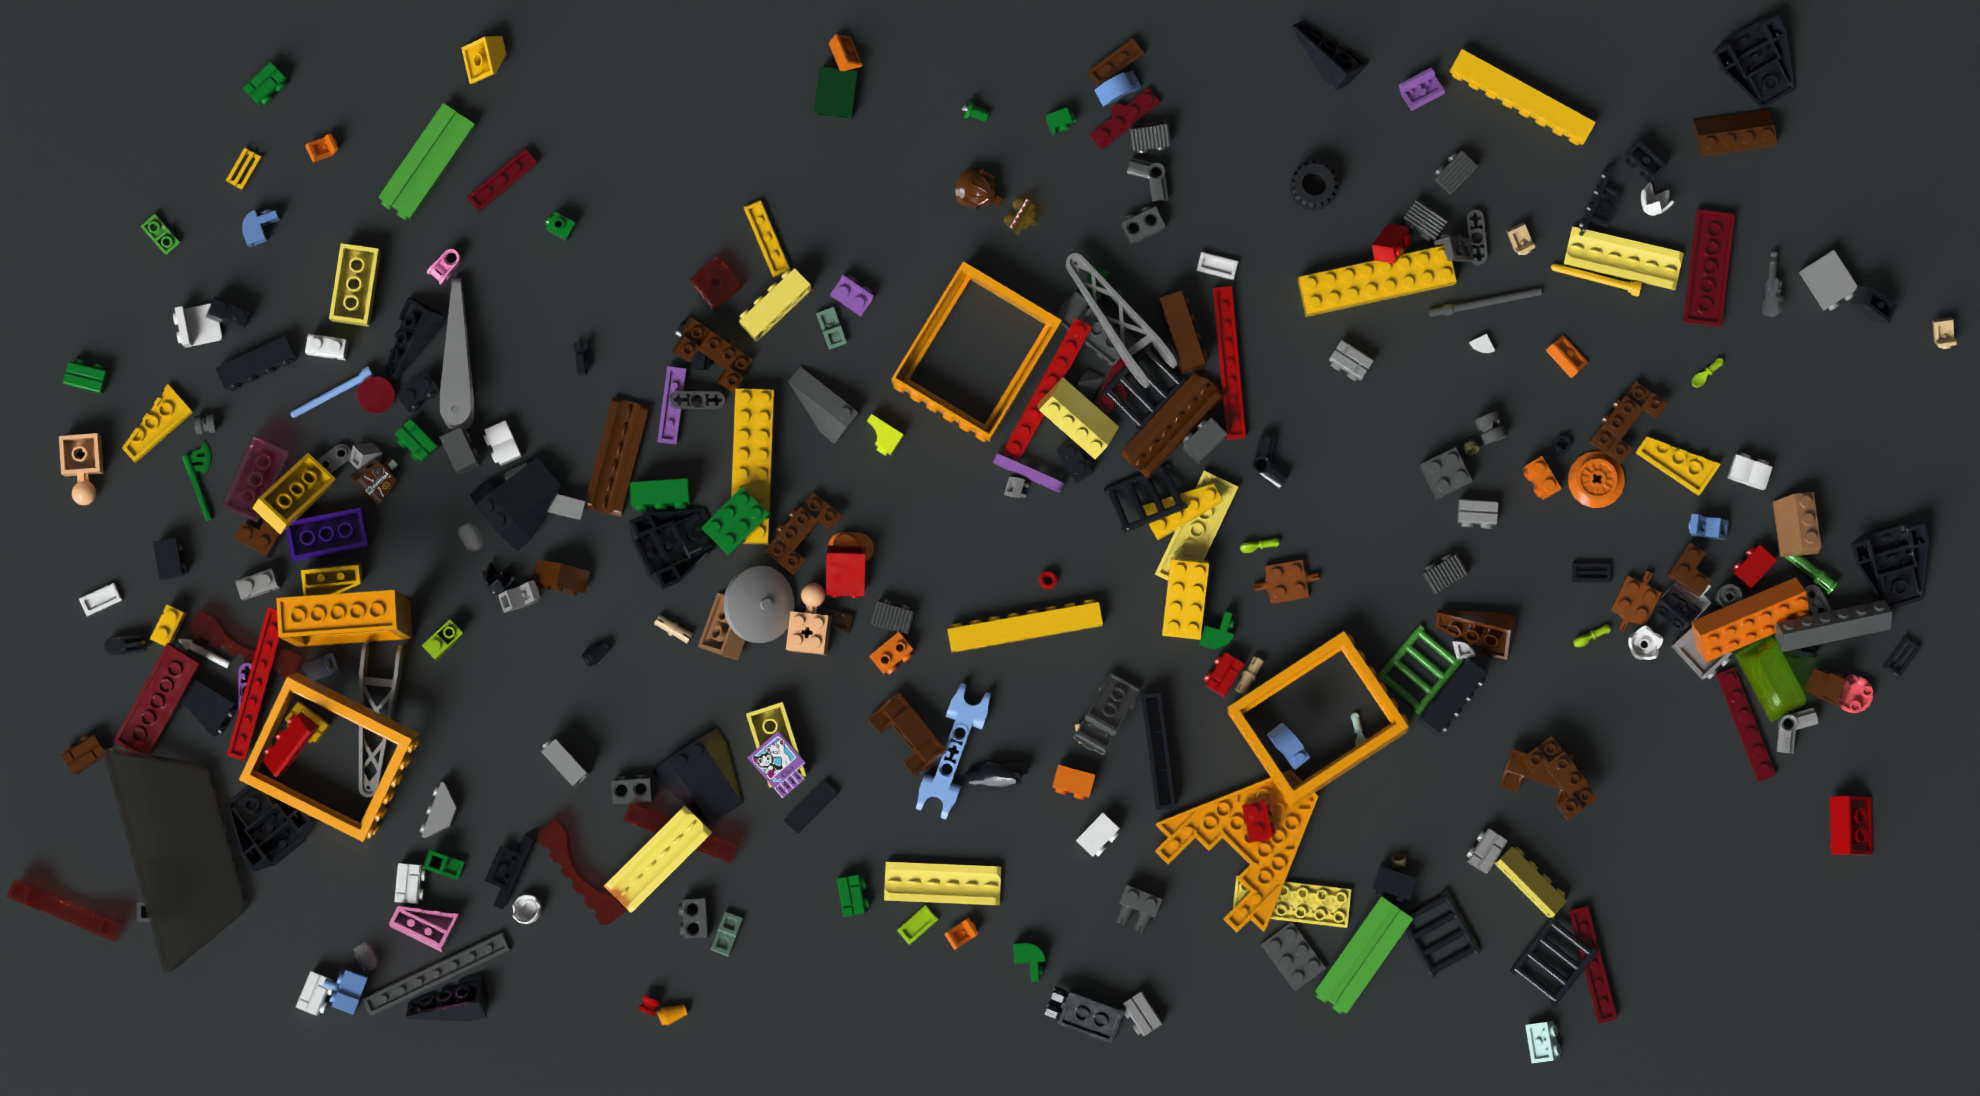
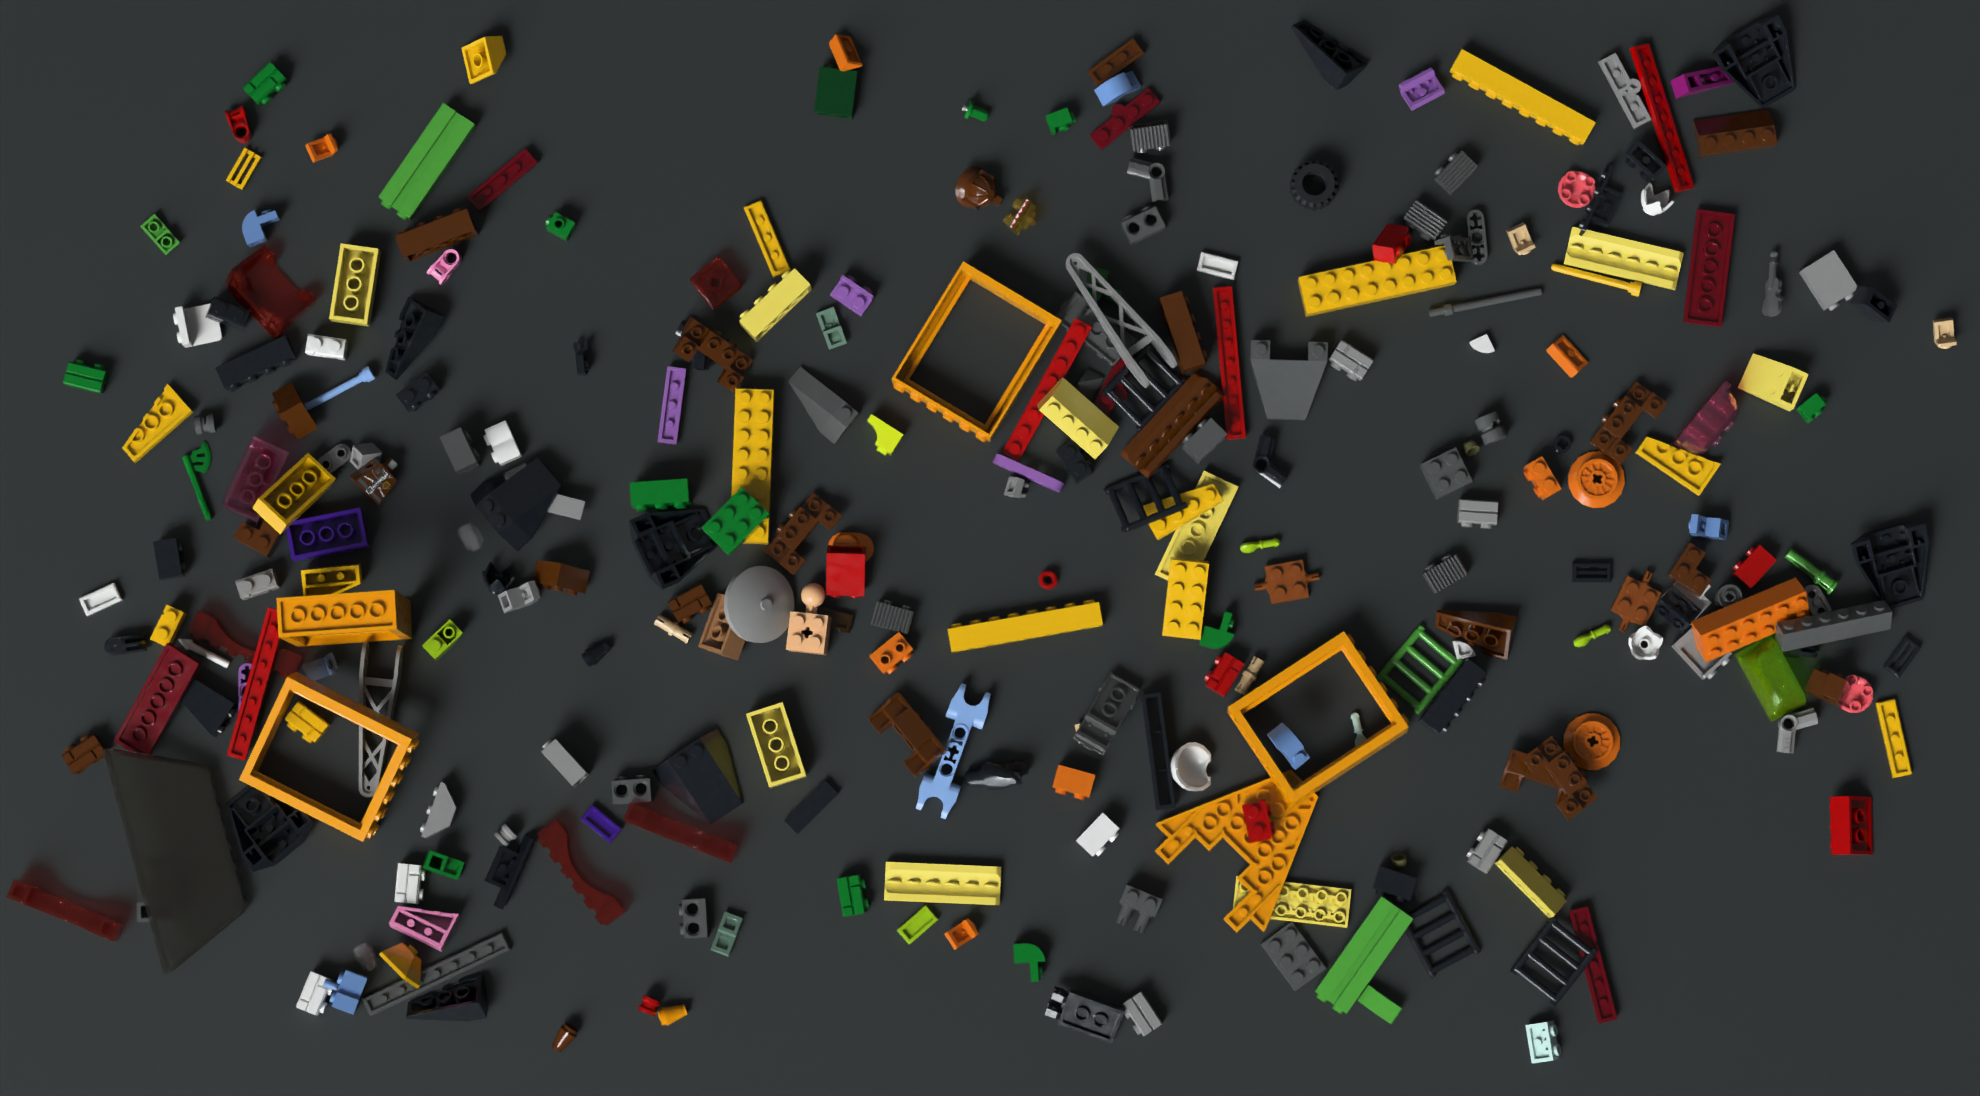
(92, 463): light nougat brick -> none
(237, 121): none -> red piece
(267, 292): none -> clear red windscreen
(289, 743): red slope -> none
(293, 410): none -> reddish brown brick
(375, 394): dark red tile -> none
(404, 962): none -> yellow slope
(416, 440): green brick -> none
(436, 235): none -> reddish brown brick
(456, 389): light grey piece -> none
(505, 835): none -> light grey wheel
(526, 909): white hair -> none
(564, 1037): none -> reddish brown cone
(601, 823): none -> dark purple tile
(616, 456): reddish brown plate -> none
(657, 859): light yellow plate -> none
(683, 405): dark grey beam -> none
(690, 603): none -> reddish brown brick
(778, 764): sticker -> none
(1190, 766): none -> white cylinder
(1287, 385): none -> dark grey wedge
(1380, 1004): none -> bright green slope
(1576, 189): none -> coral dish
(1605, 734): none -> orange piece
(1625, 90): none -> light grey hinge
(1662, 118): none -> red plate
(1699, 81): none -> magenta slope
(1700, 378): lime piece -> none
(1709, 422): none -> clear pink windscreen
(1745, 724): dark red plate -> none
(1749, 471): white brick -> none
(1773, 381): none -> light yellow slope
(1797, 525): medium nougat slope -> none
(1812, 406): none -> green brick
(1893, 738): none -> yellow tile

